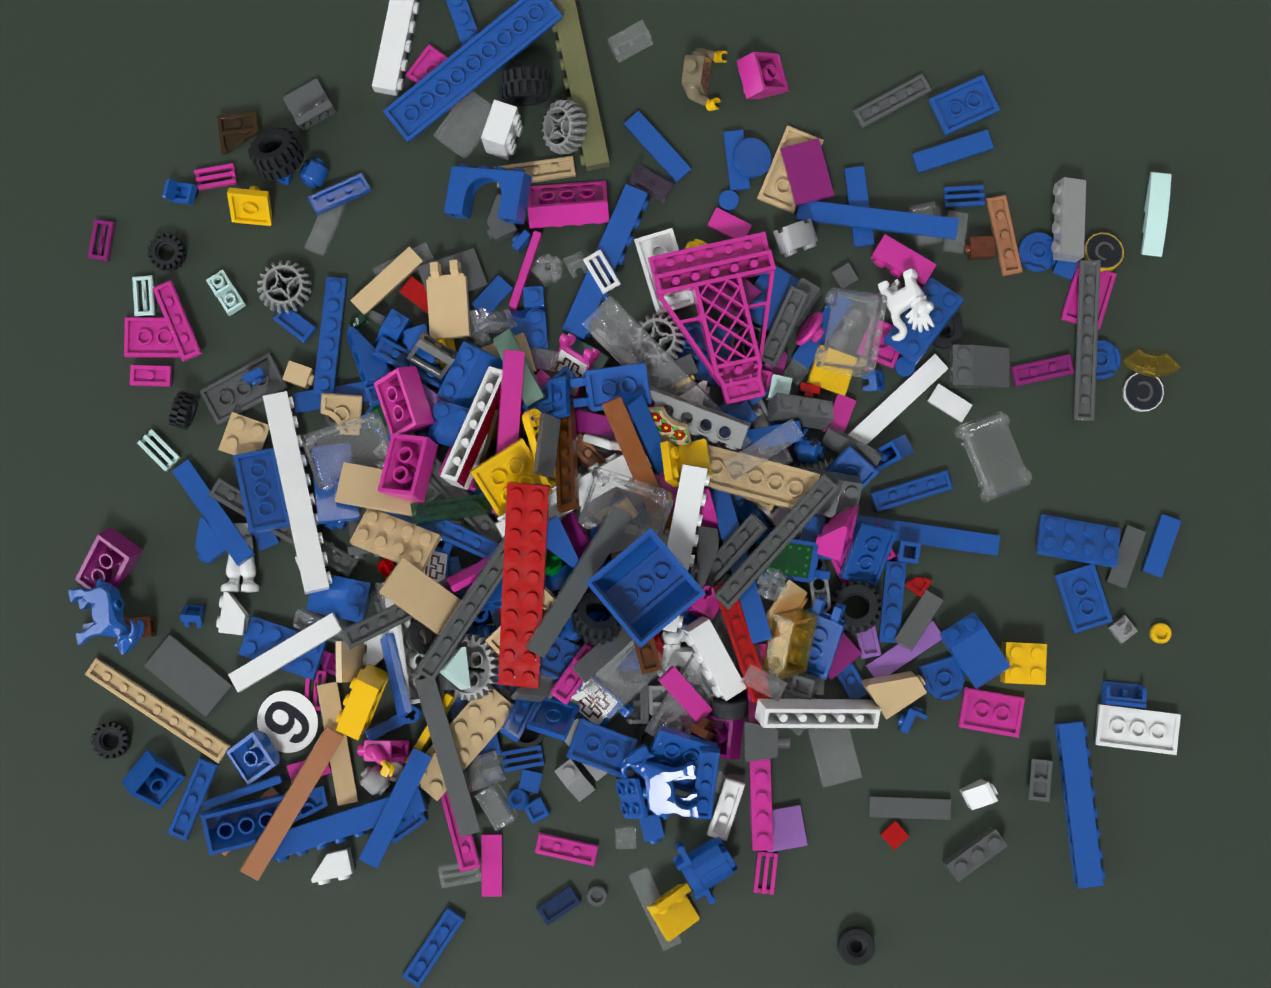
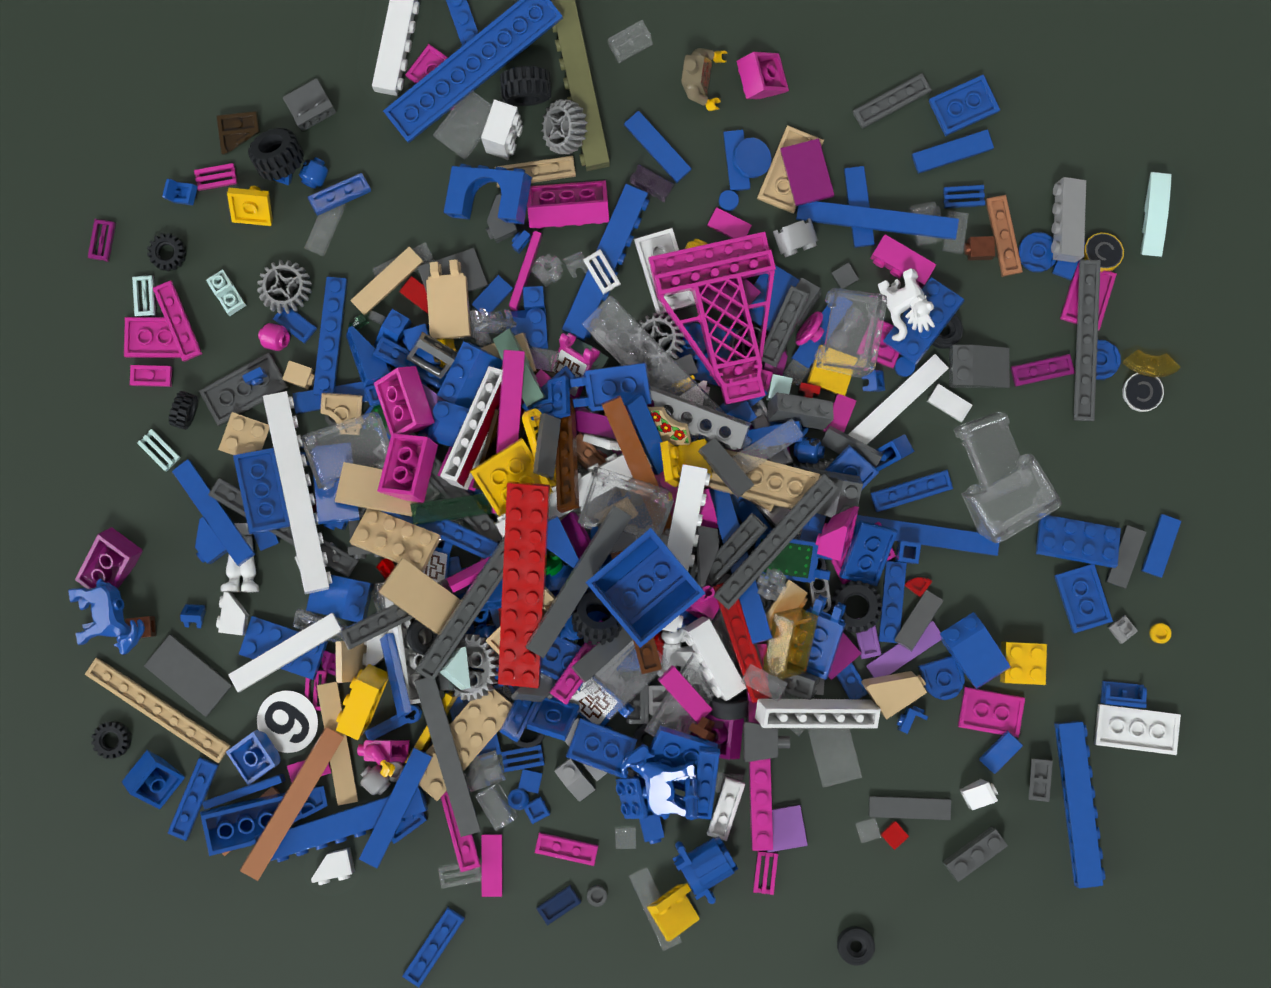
(274, 337): none -> dark pink head
(691, 799): none -> blue axle
(726, 468): none -> dark grey tile
(868, 830): none -> clear tile
(1001, 752): none -> blue tile
(1012, 501): none -> clear windscreen

